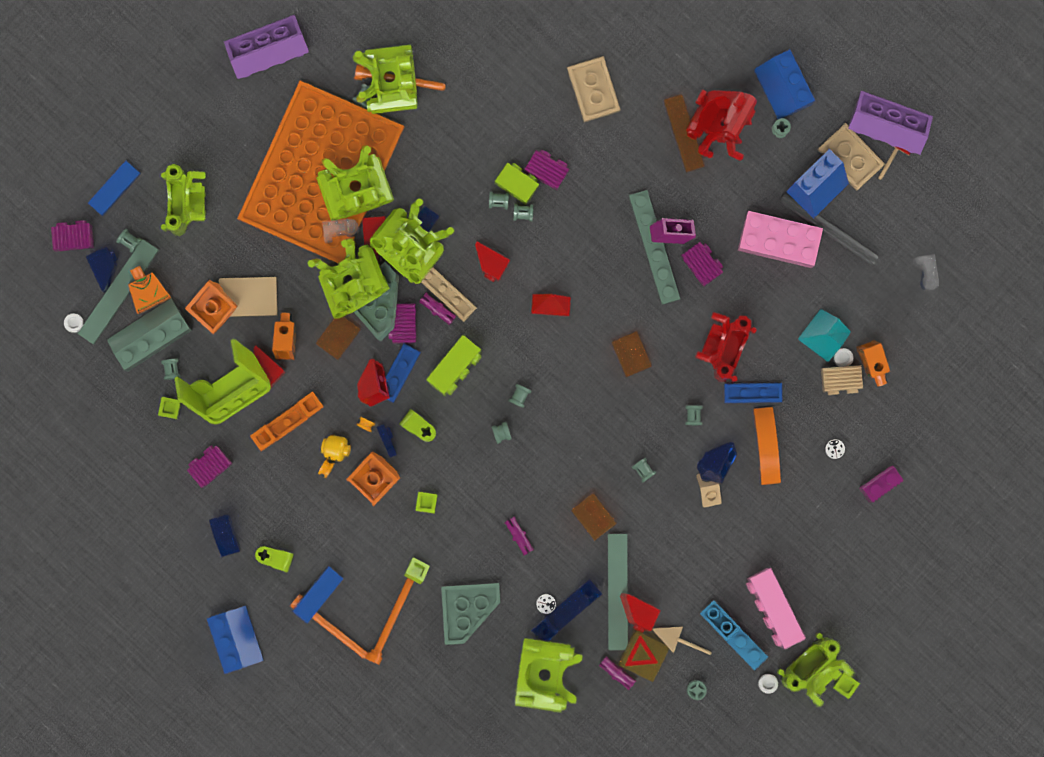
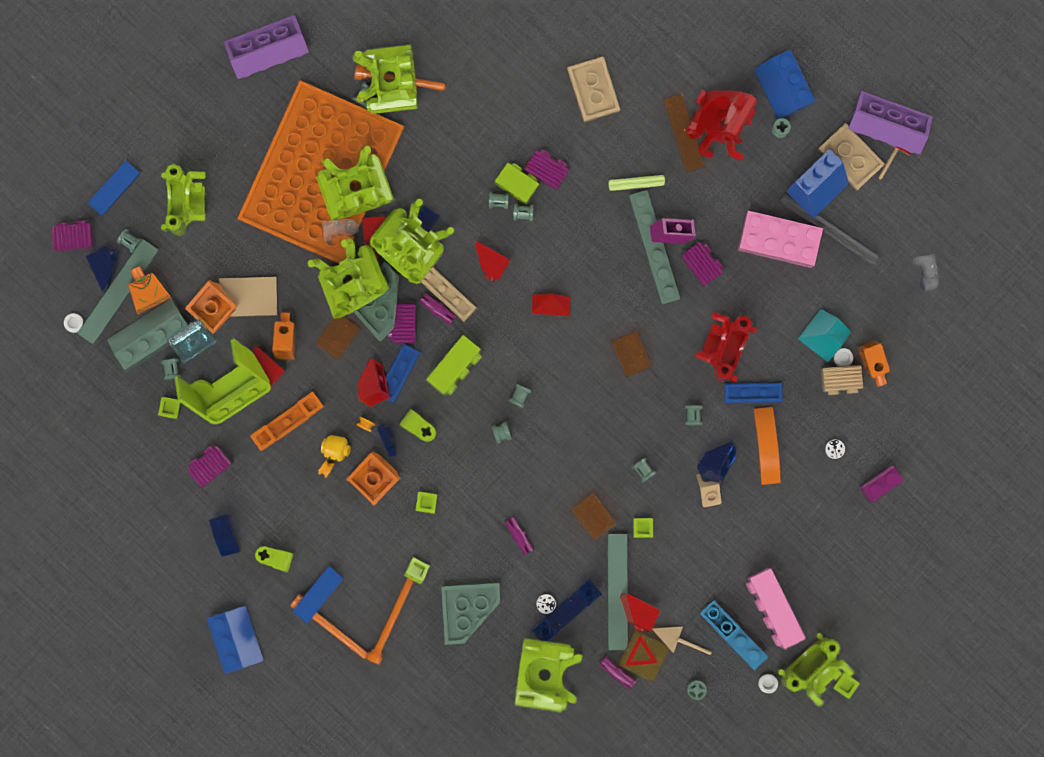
(191, 341): none -> clear light blue plate
(638, 182): none -> yellowish green axle
(643, 527): none -> lime plate

